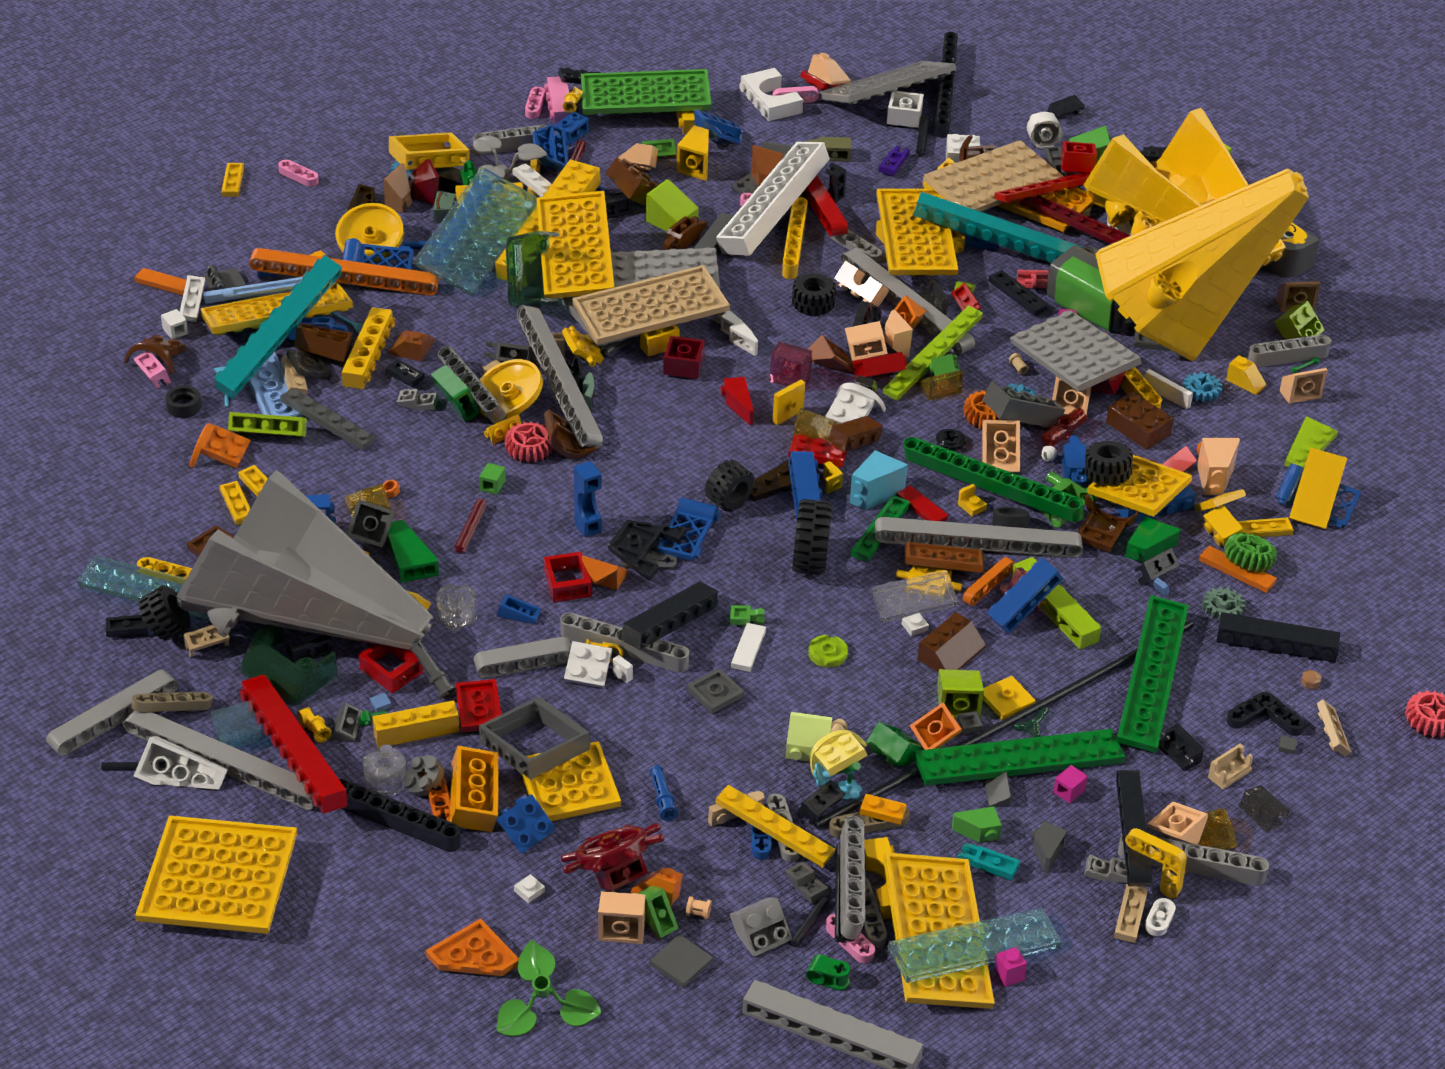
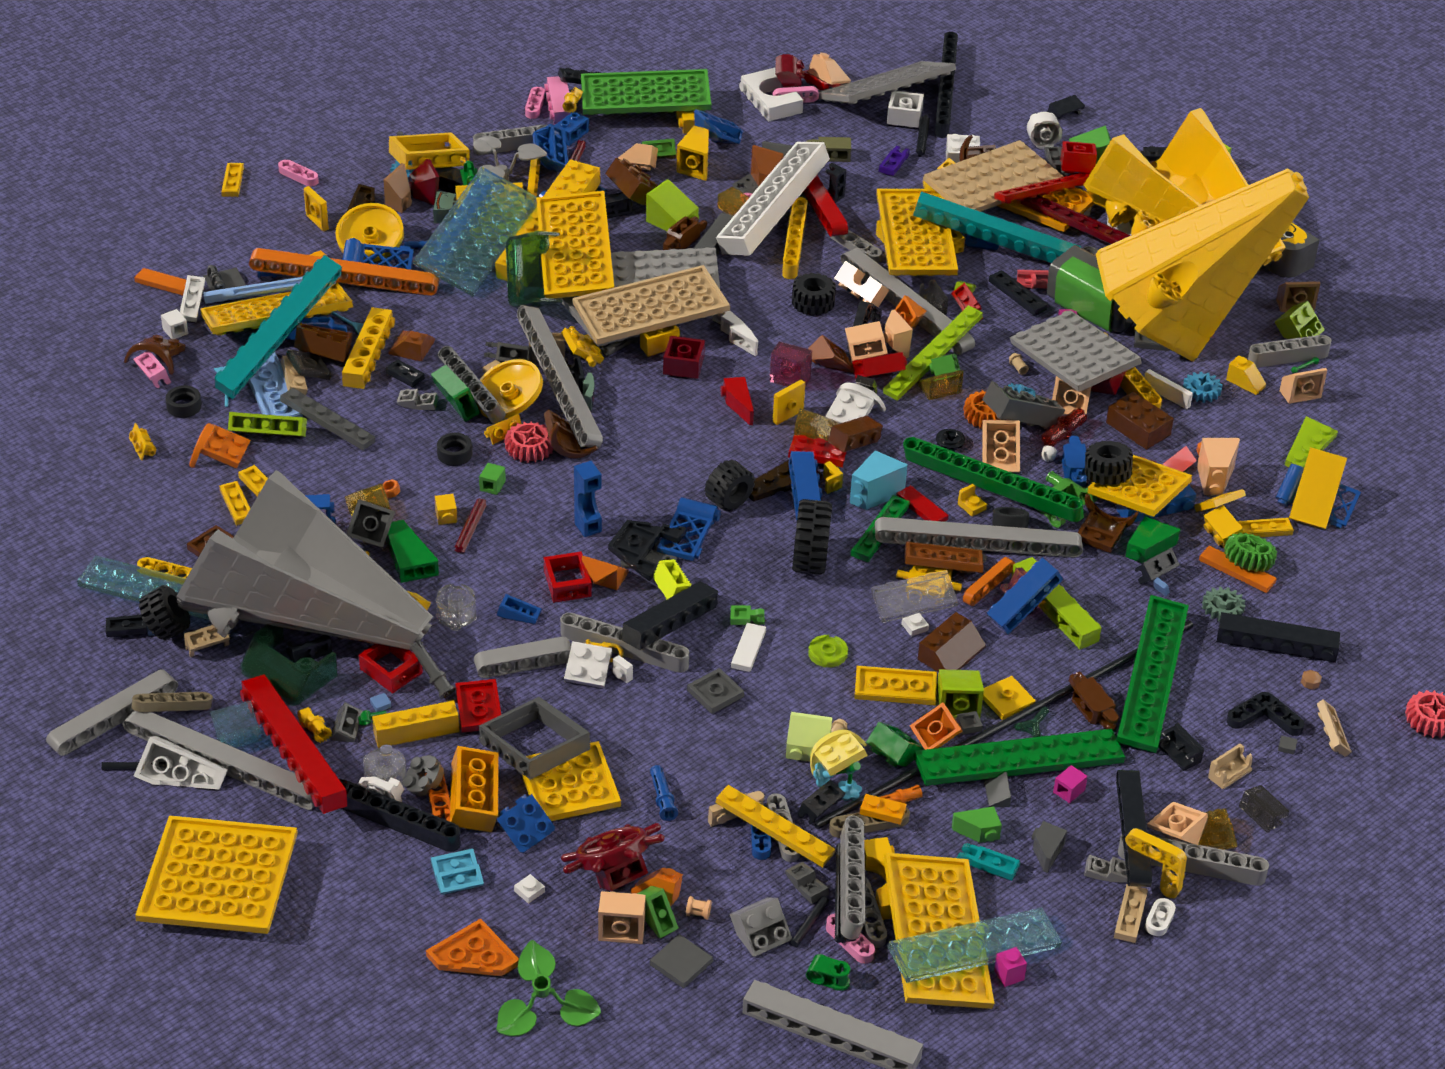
(142, 442): none -> yellow hinge
(316, 208): none -> yellow plate
(391, 789): none -> white plate
(446, 509): none -> yellow brick
(451, 440): none -> black tyre
(457, 871): none -> medium azure slope
(532, 179): white plate -> none
(670, 578): none -> neon yellow brick
(731, 200): none -> clear yellow brick
(789, 70): none -> dark red brick
(895, 685): none -> yellow tile
(905, 795): none -> orange pin
(1093, 701): none -> reddish brown hinge

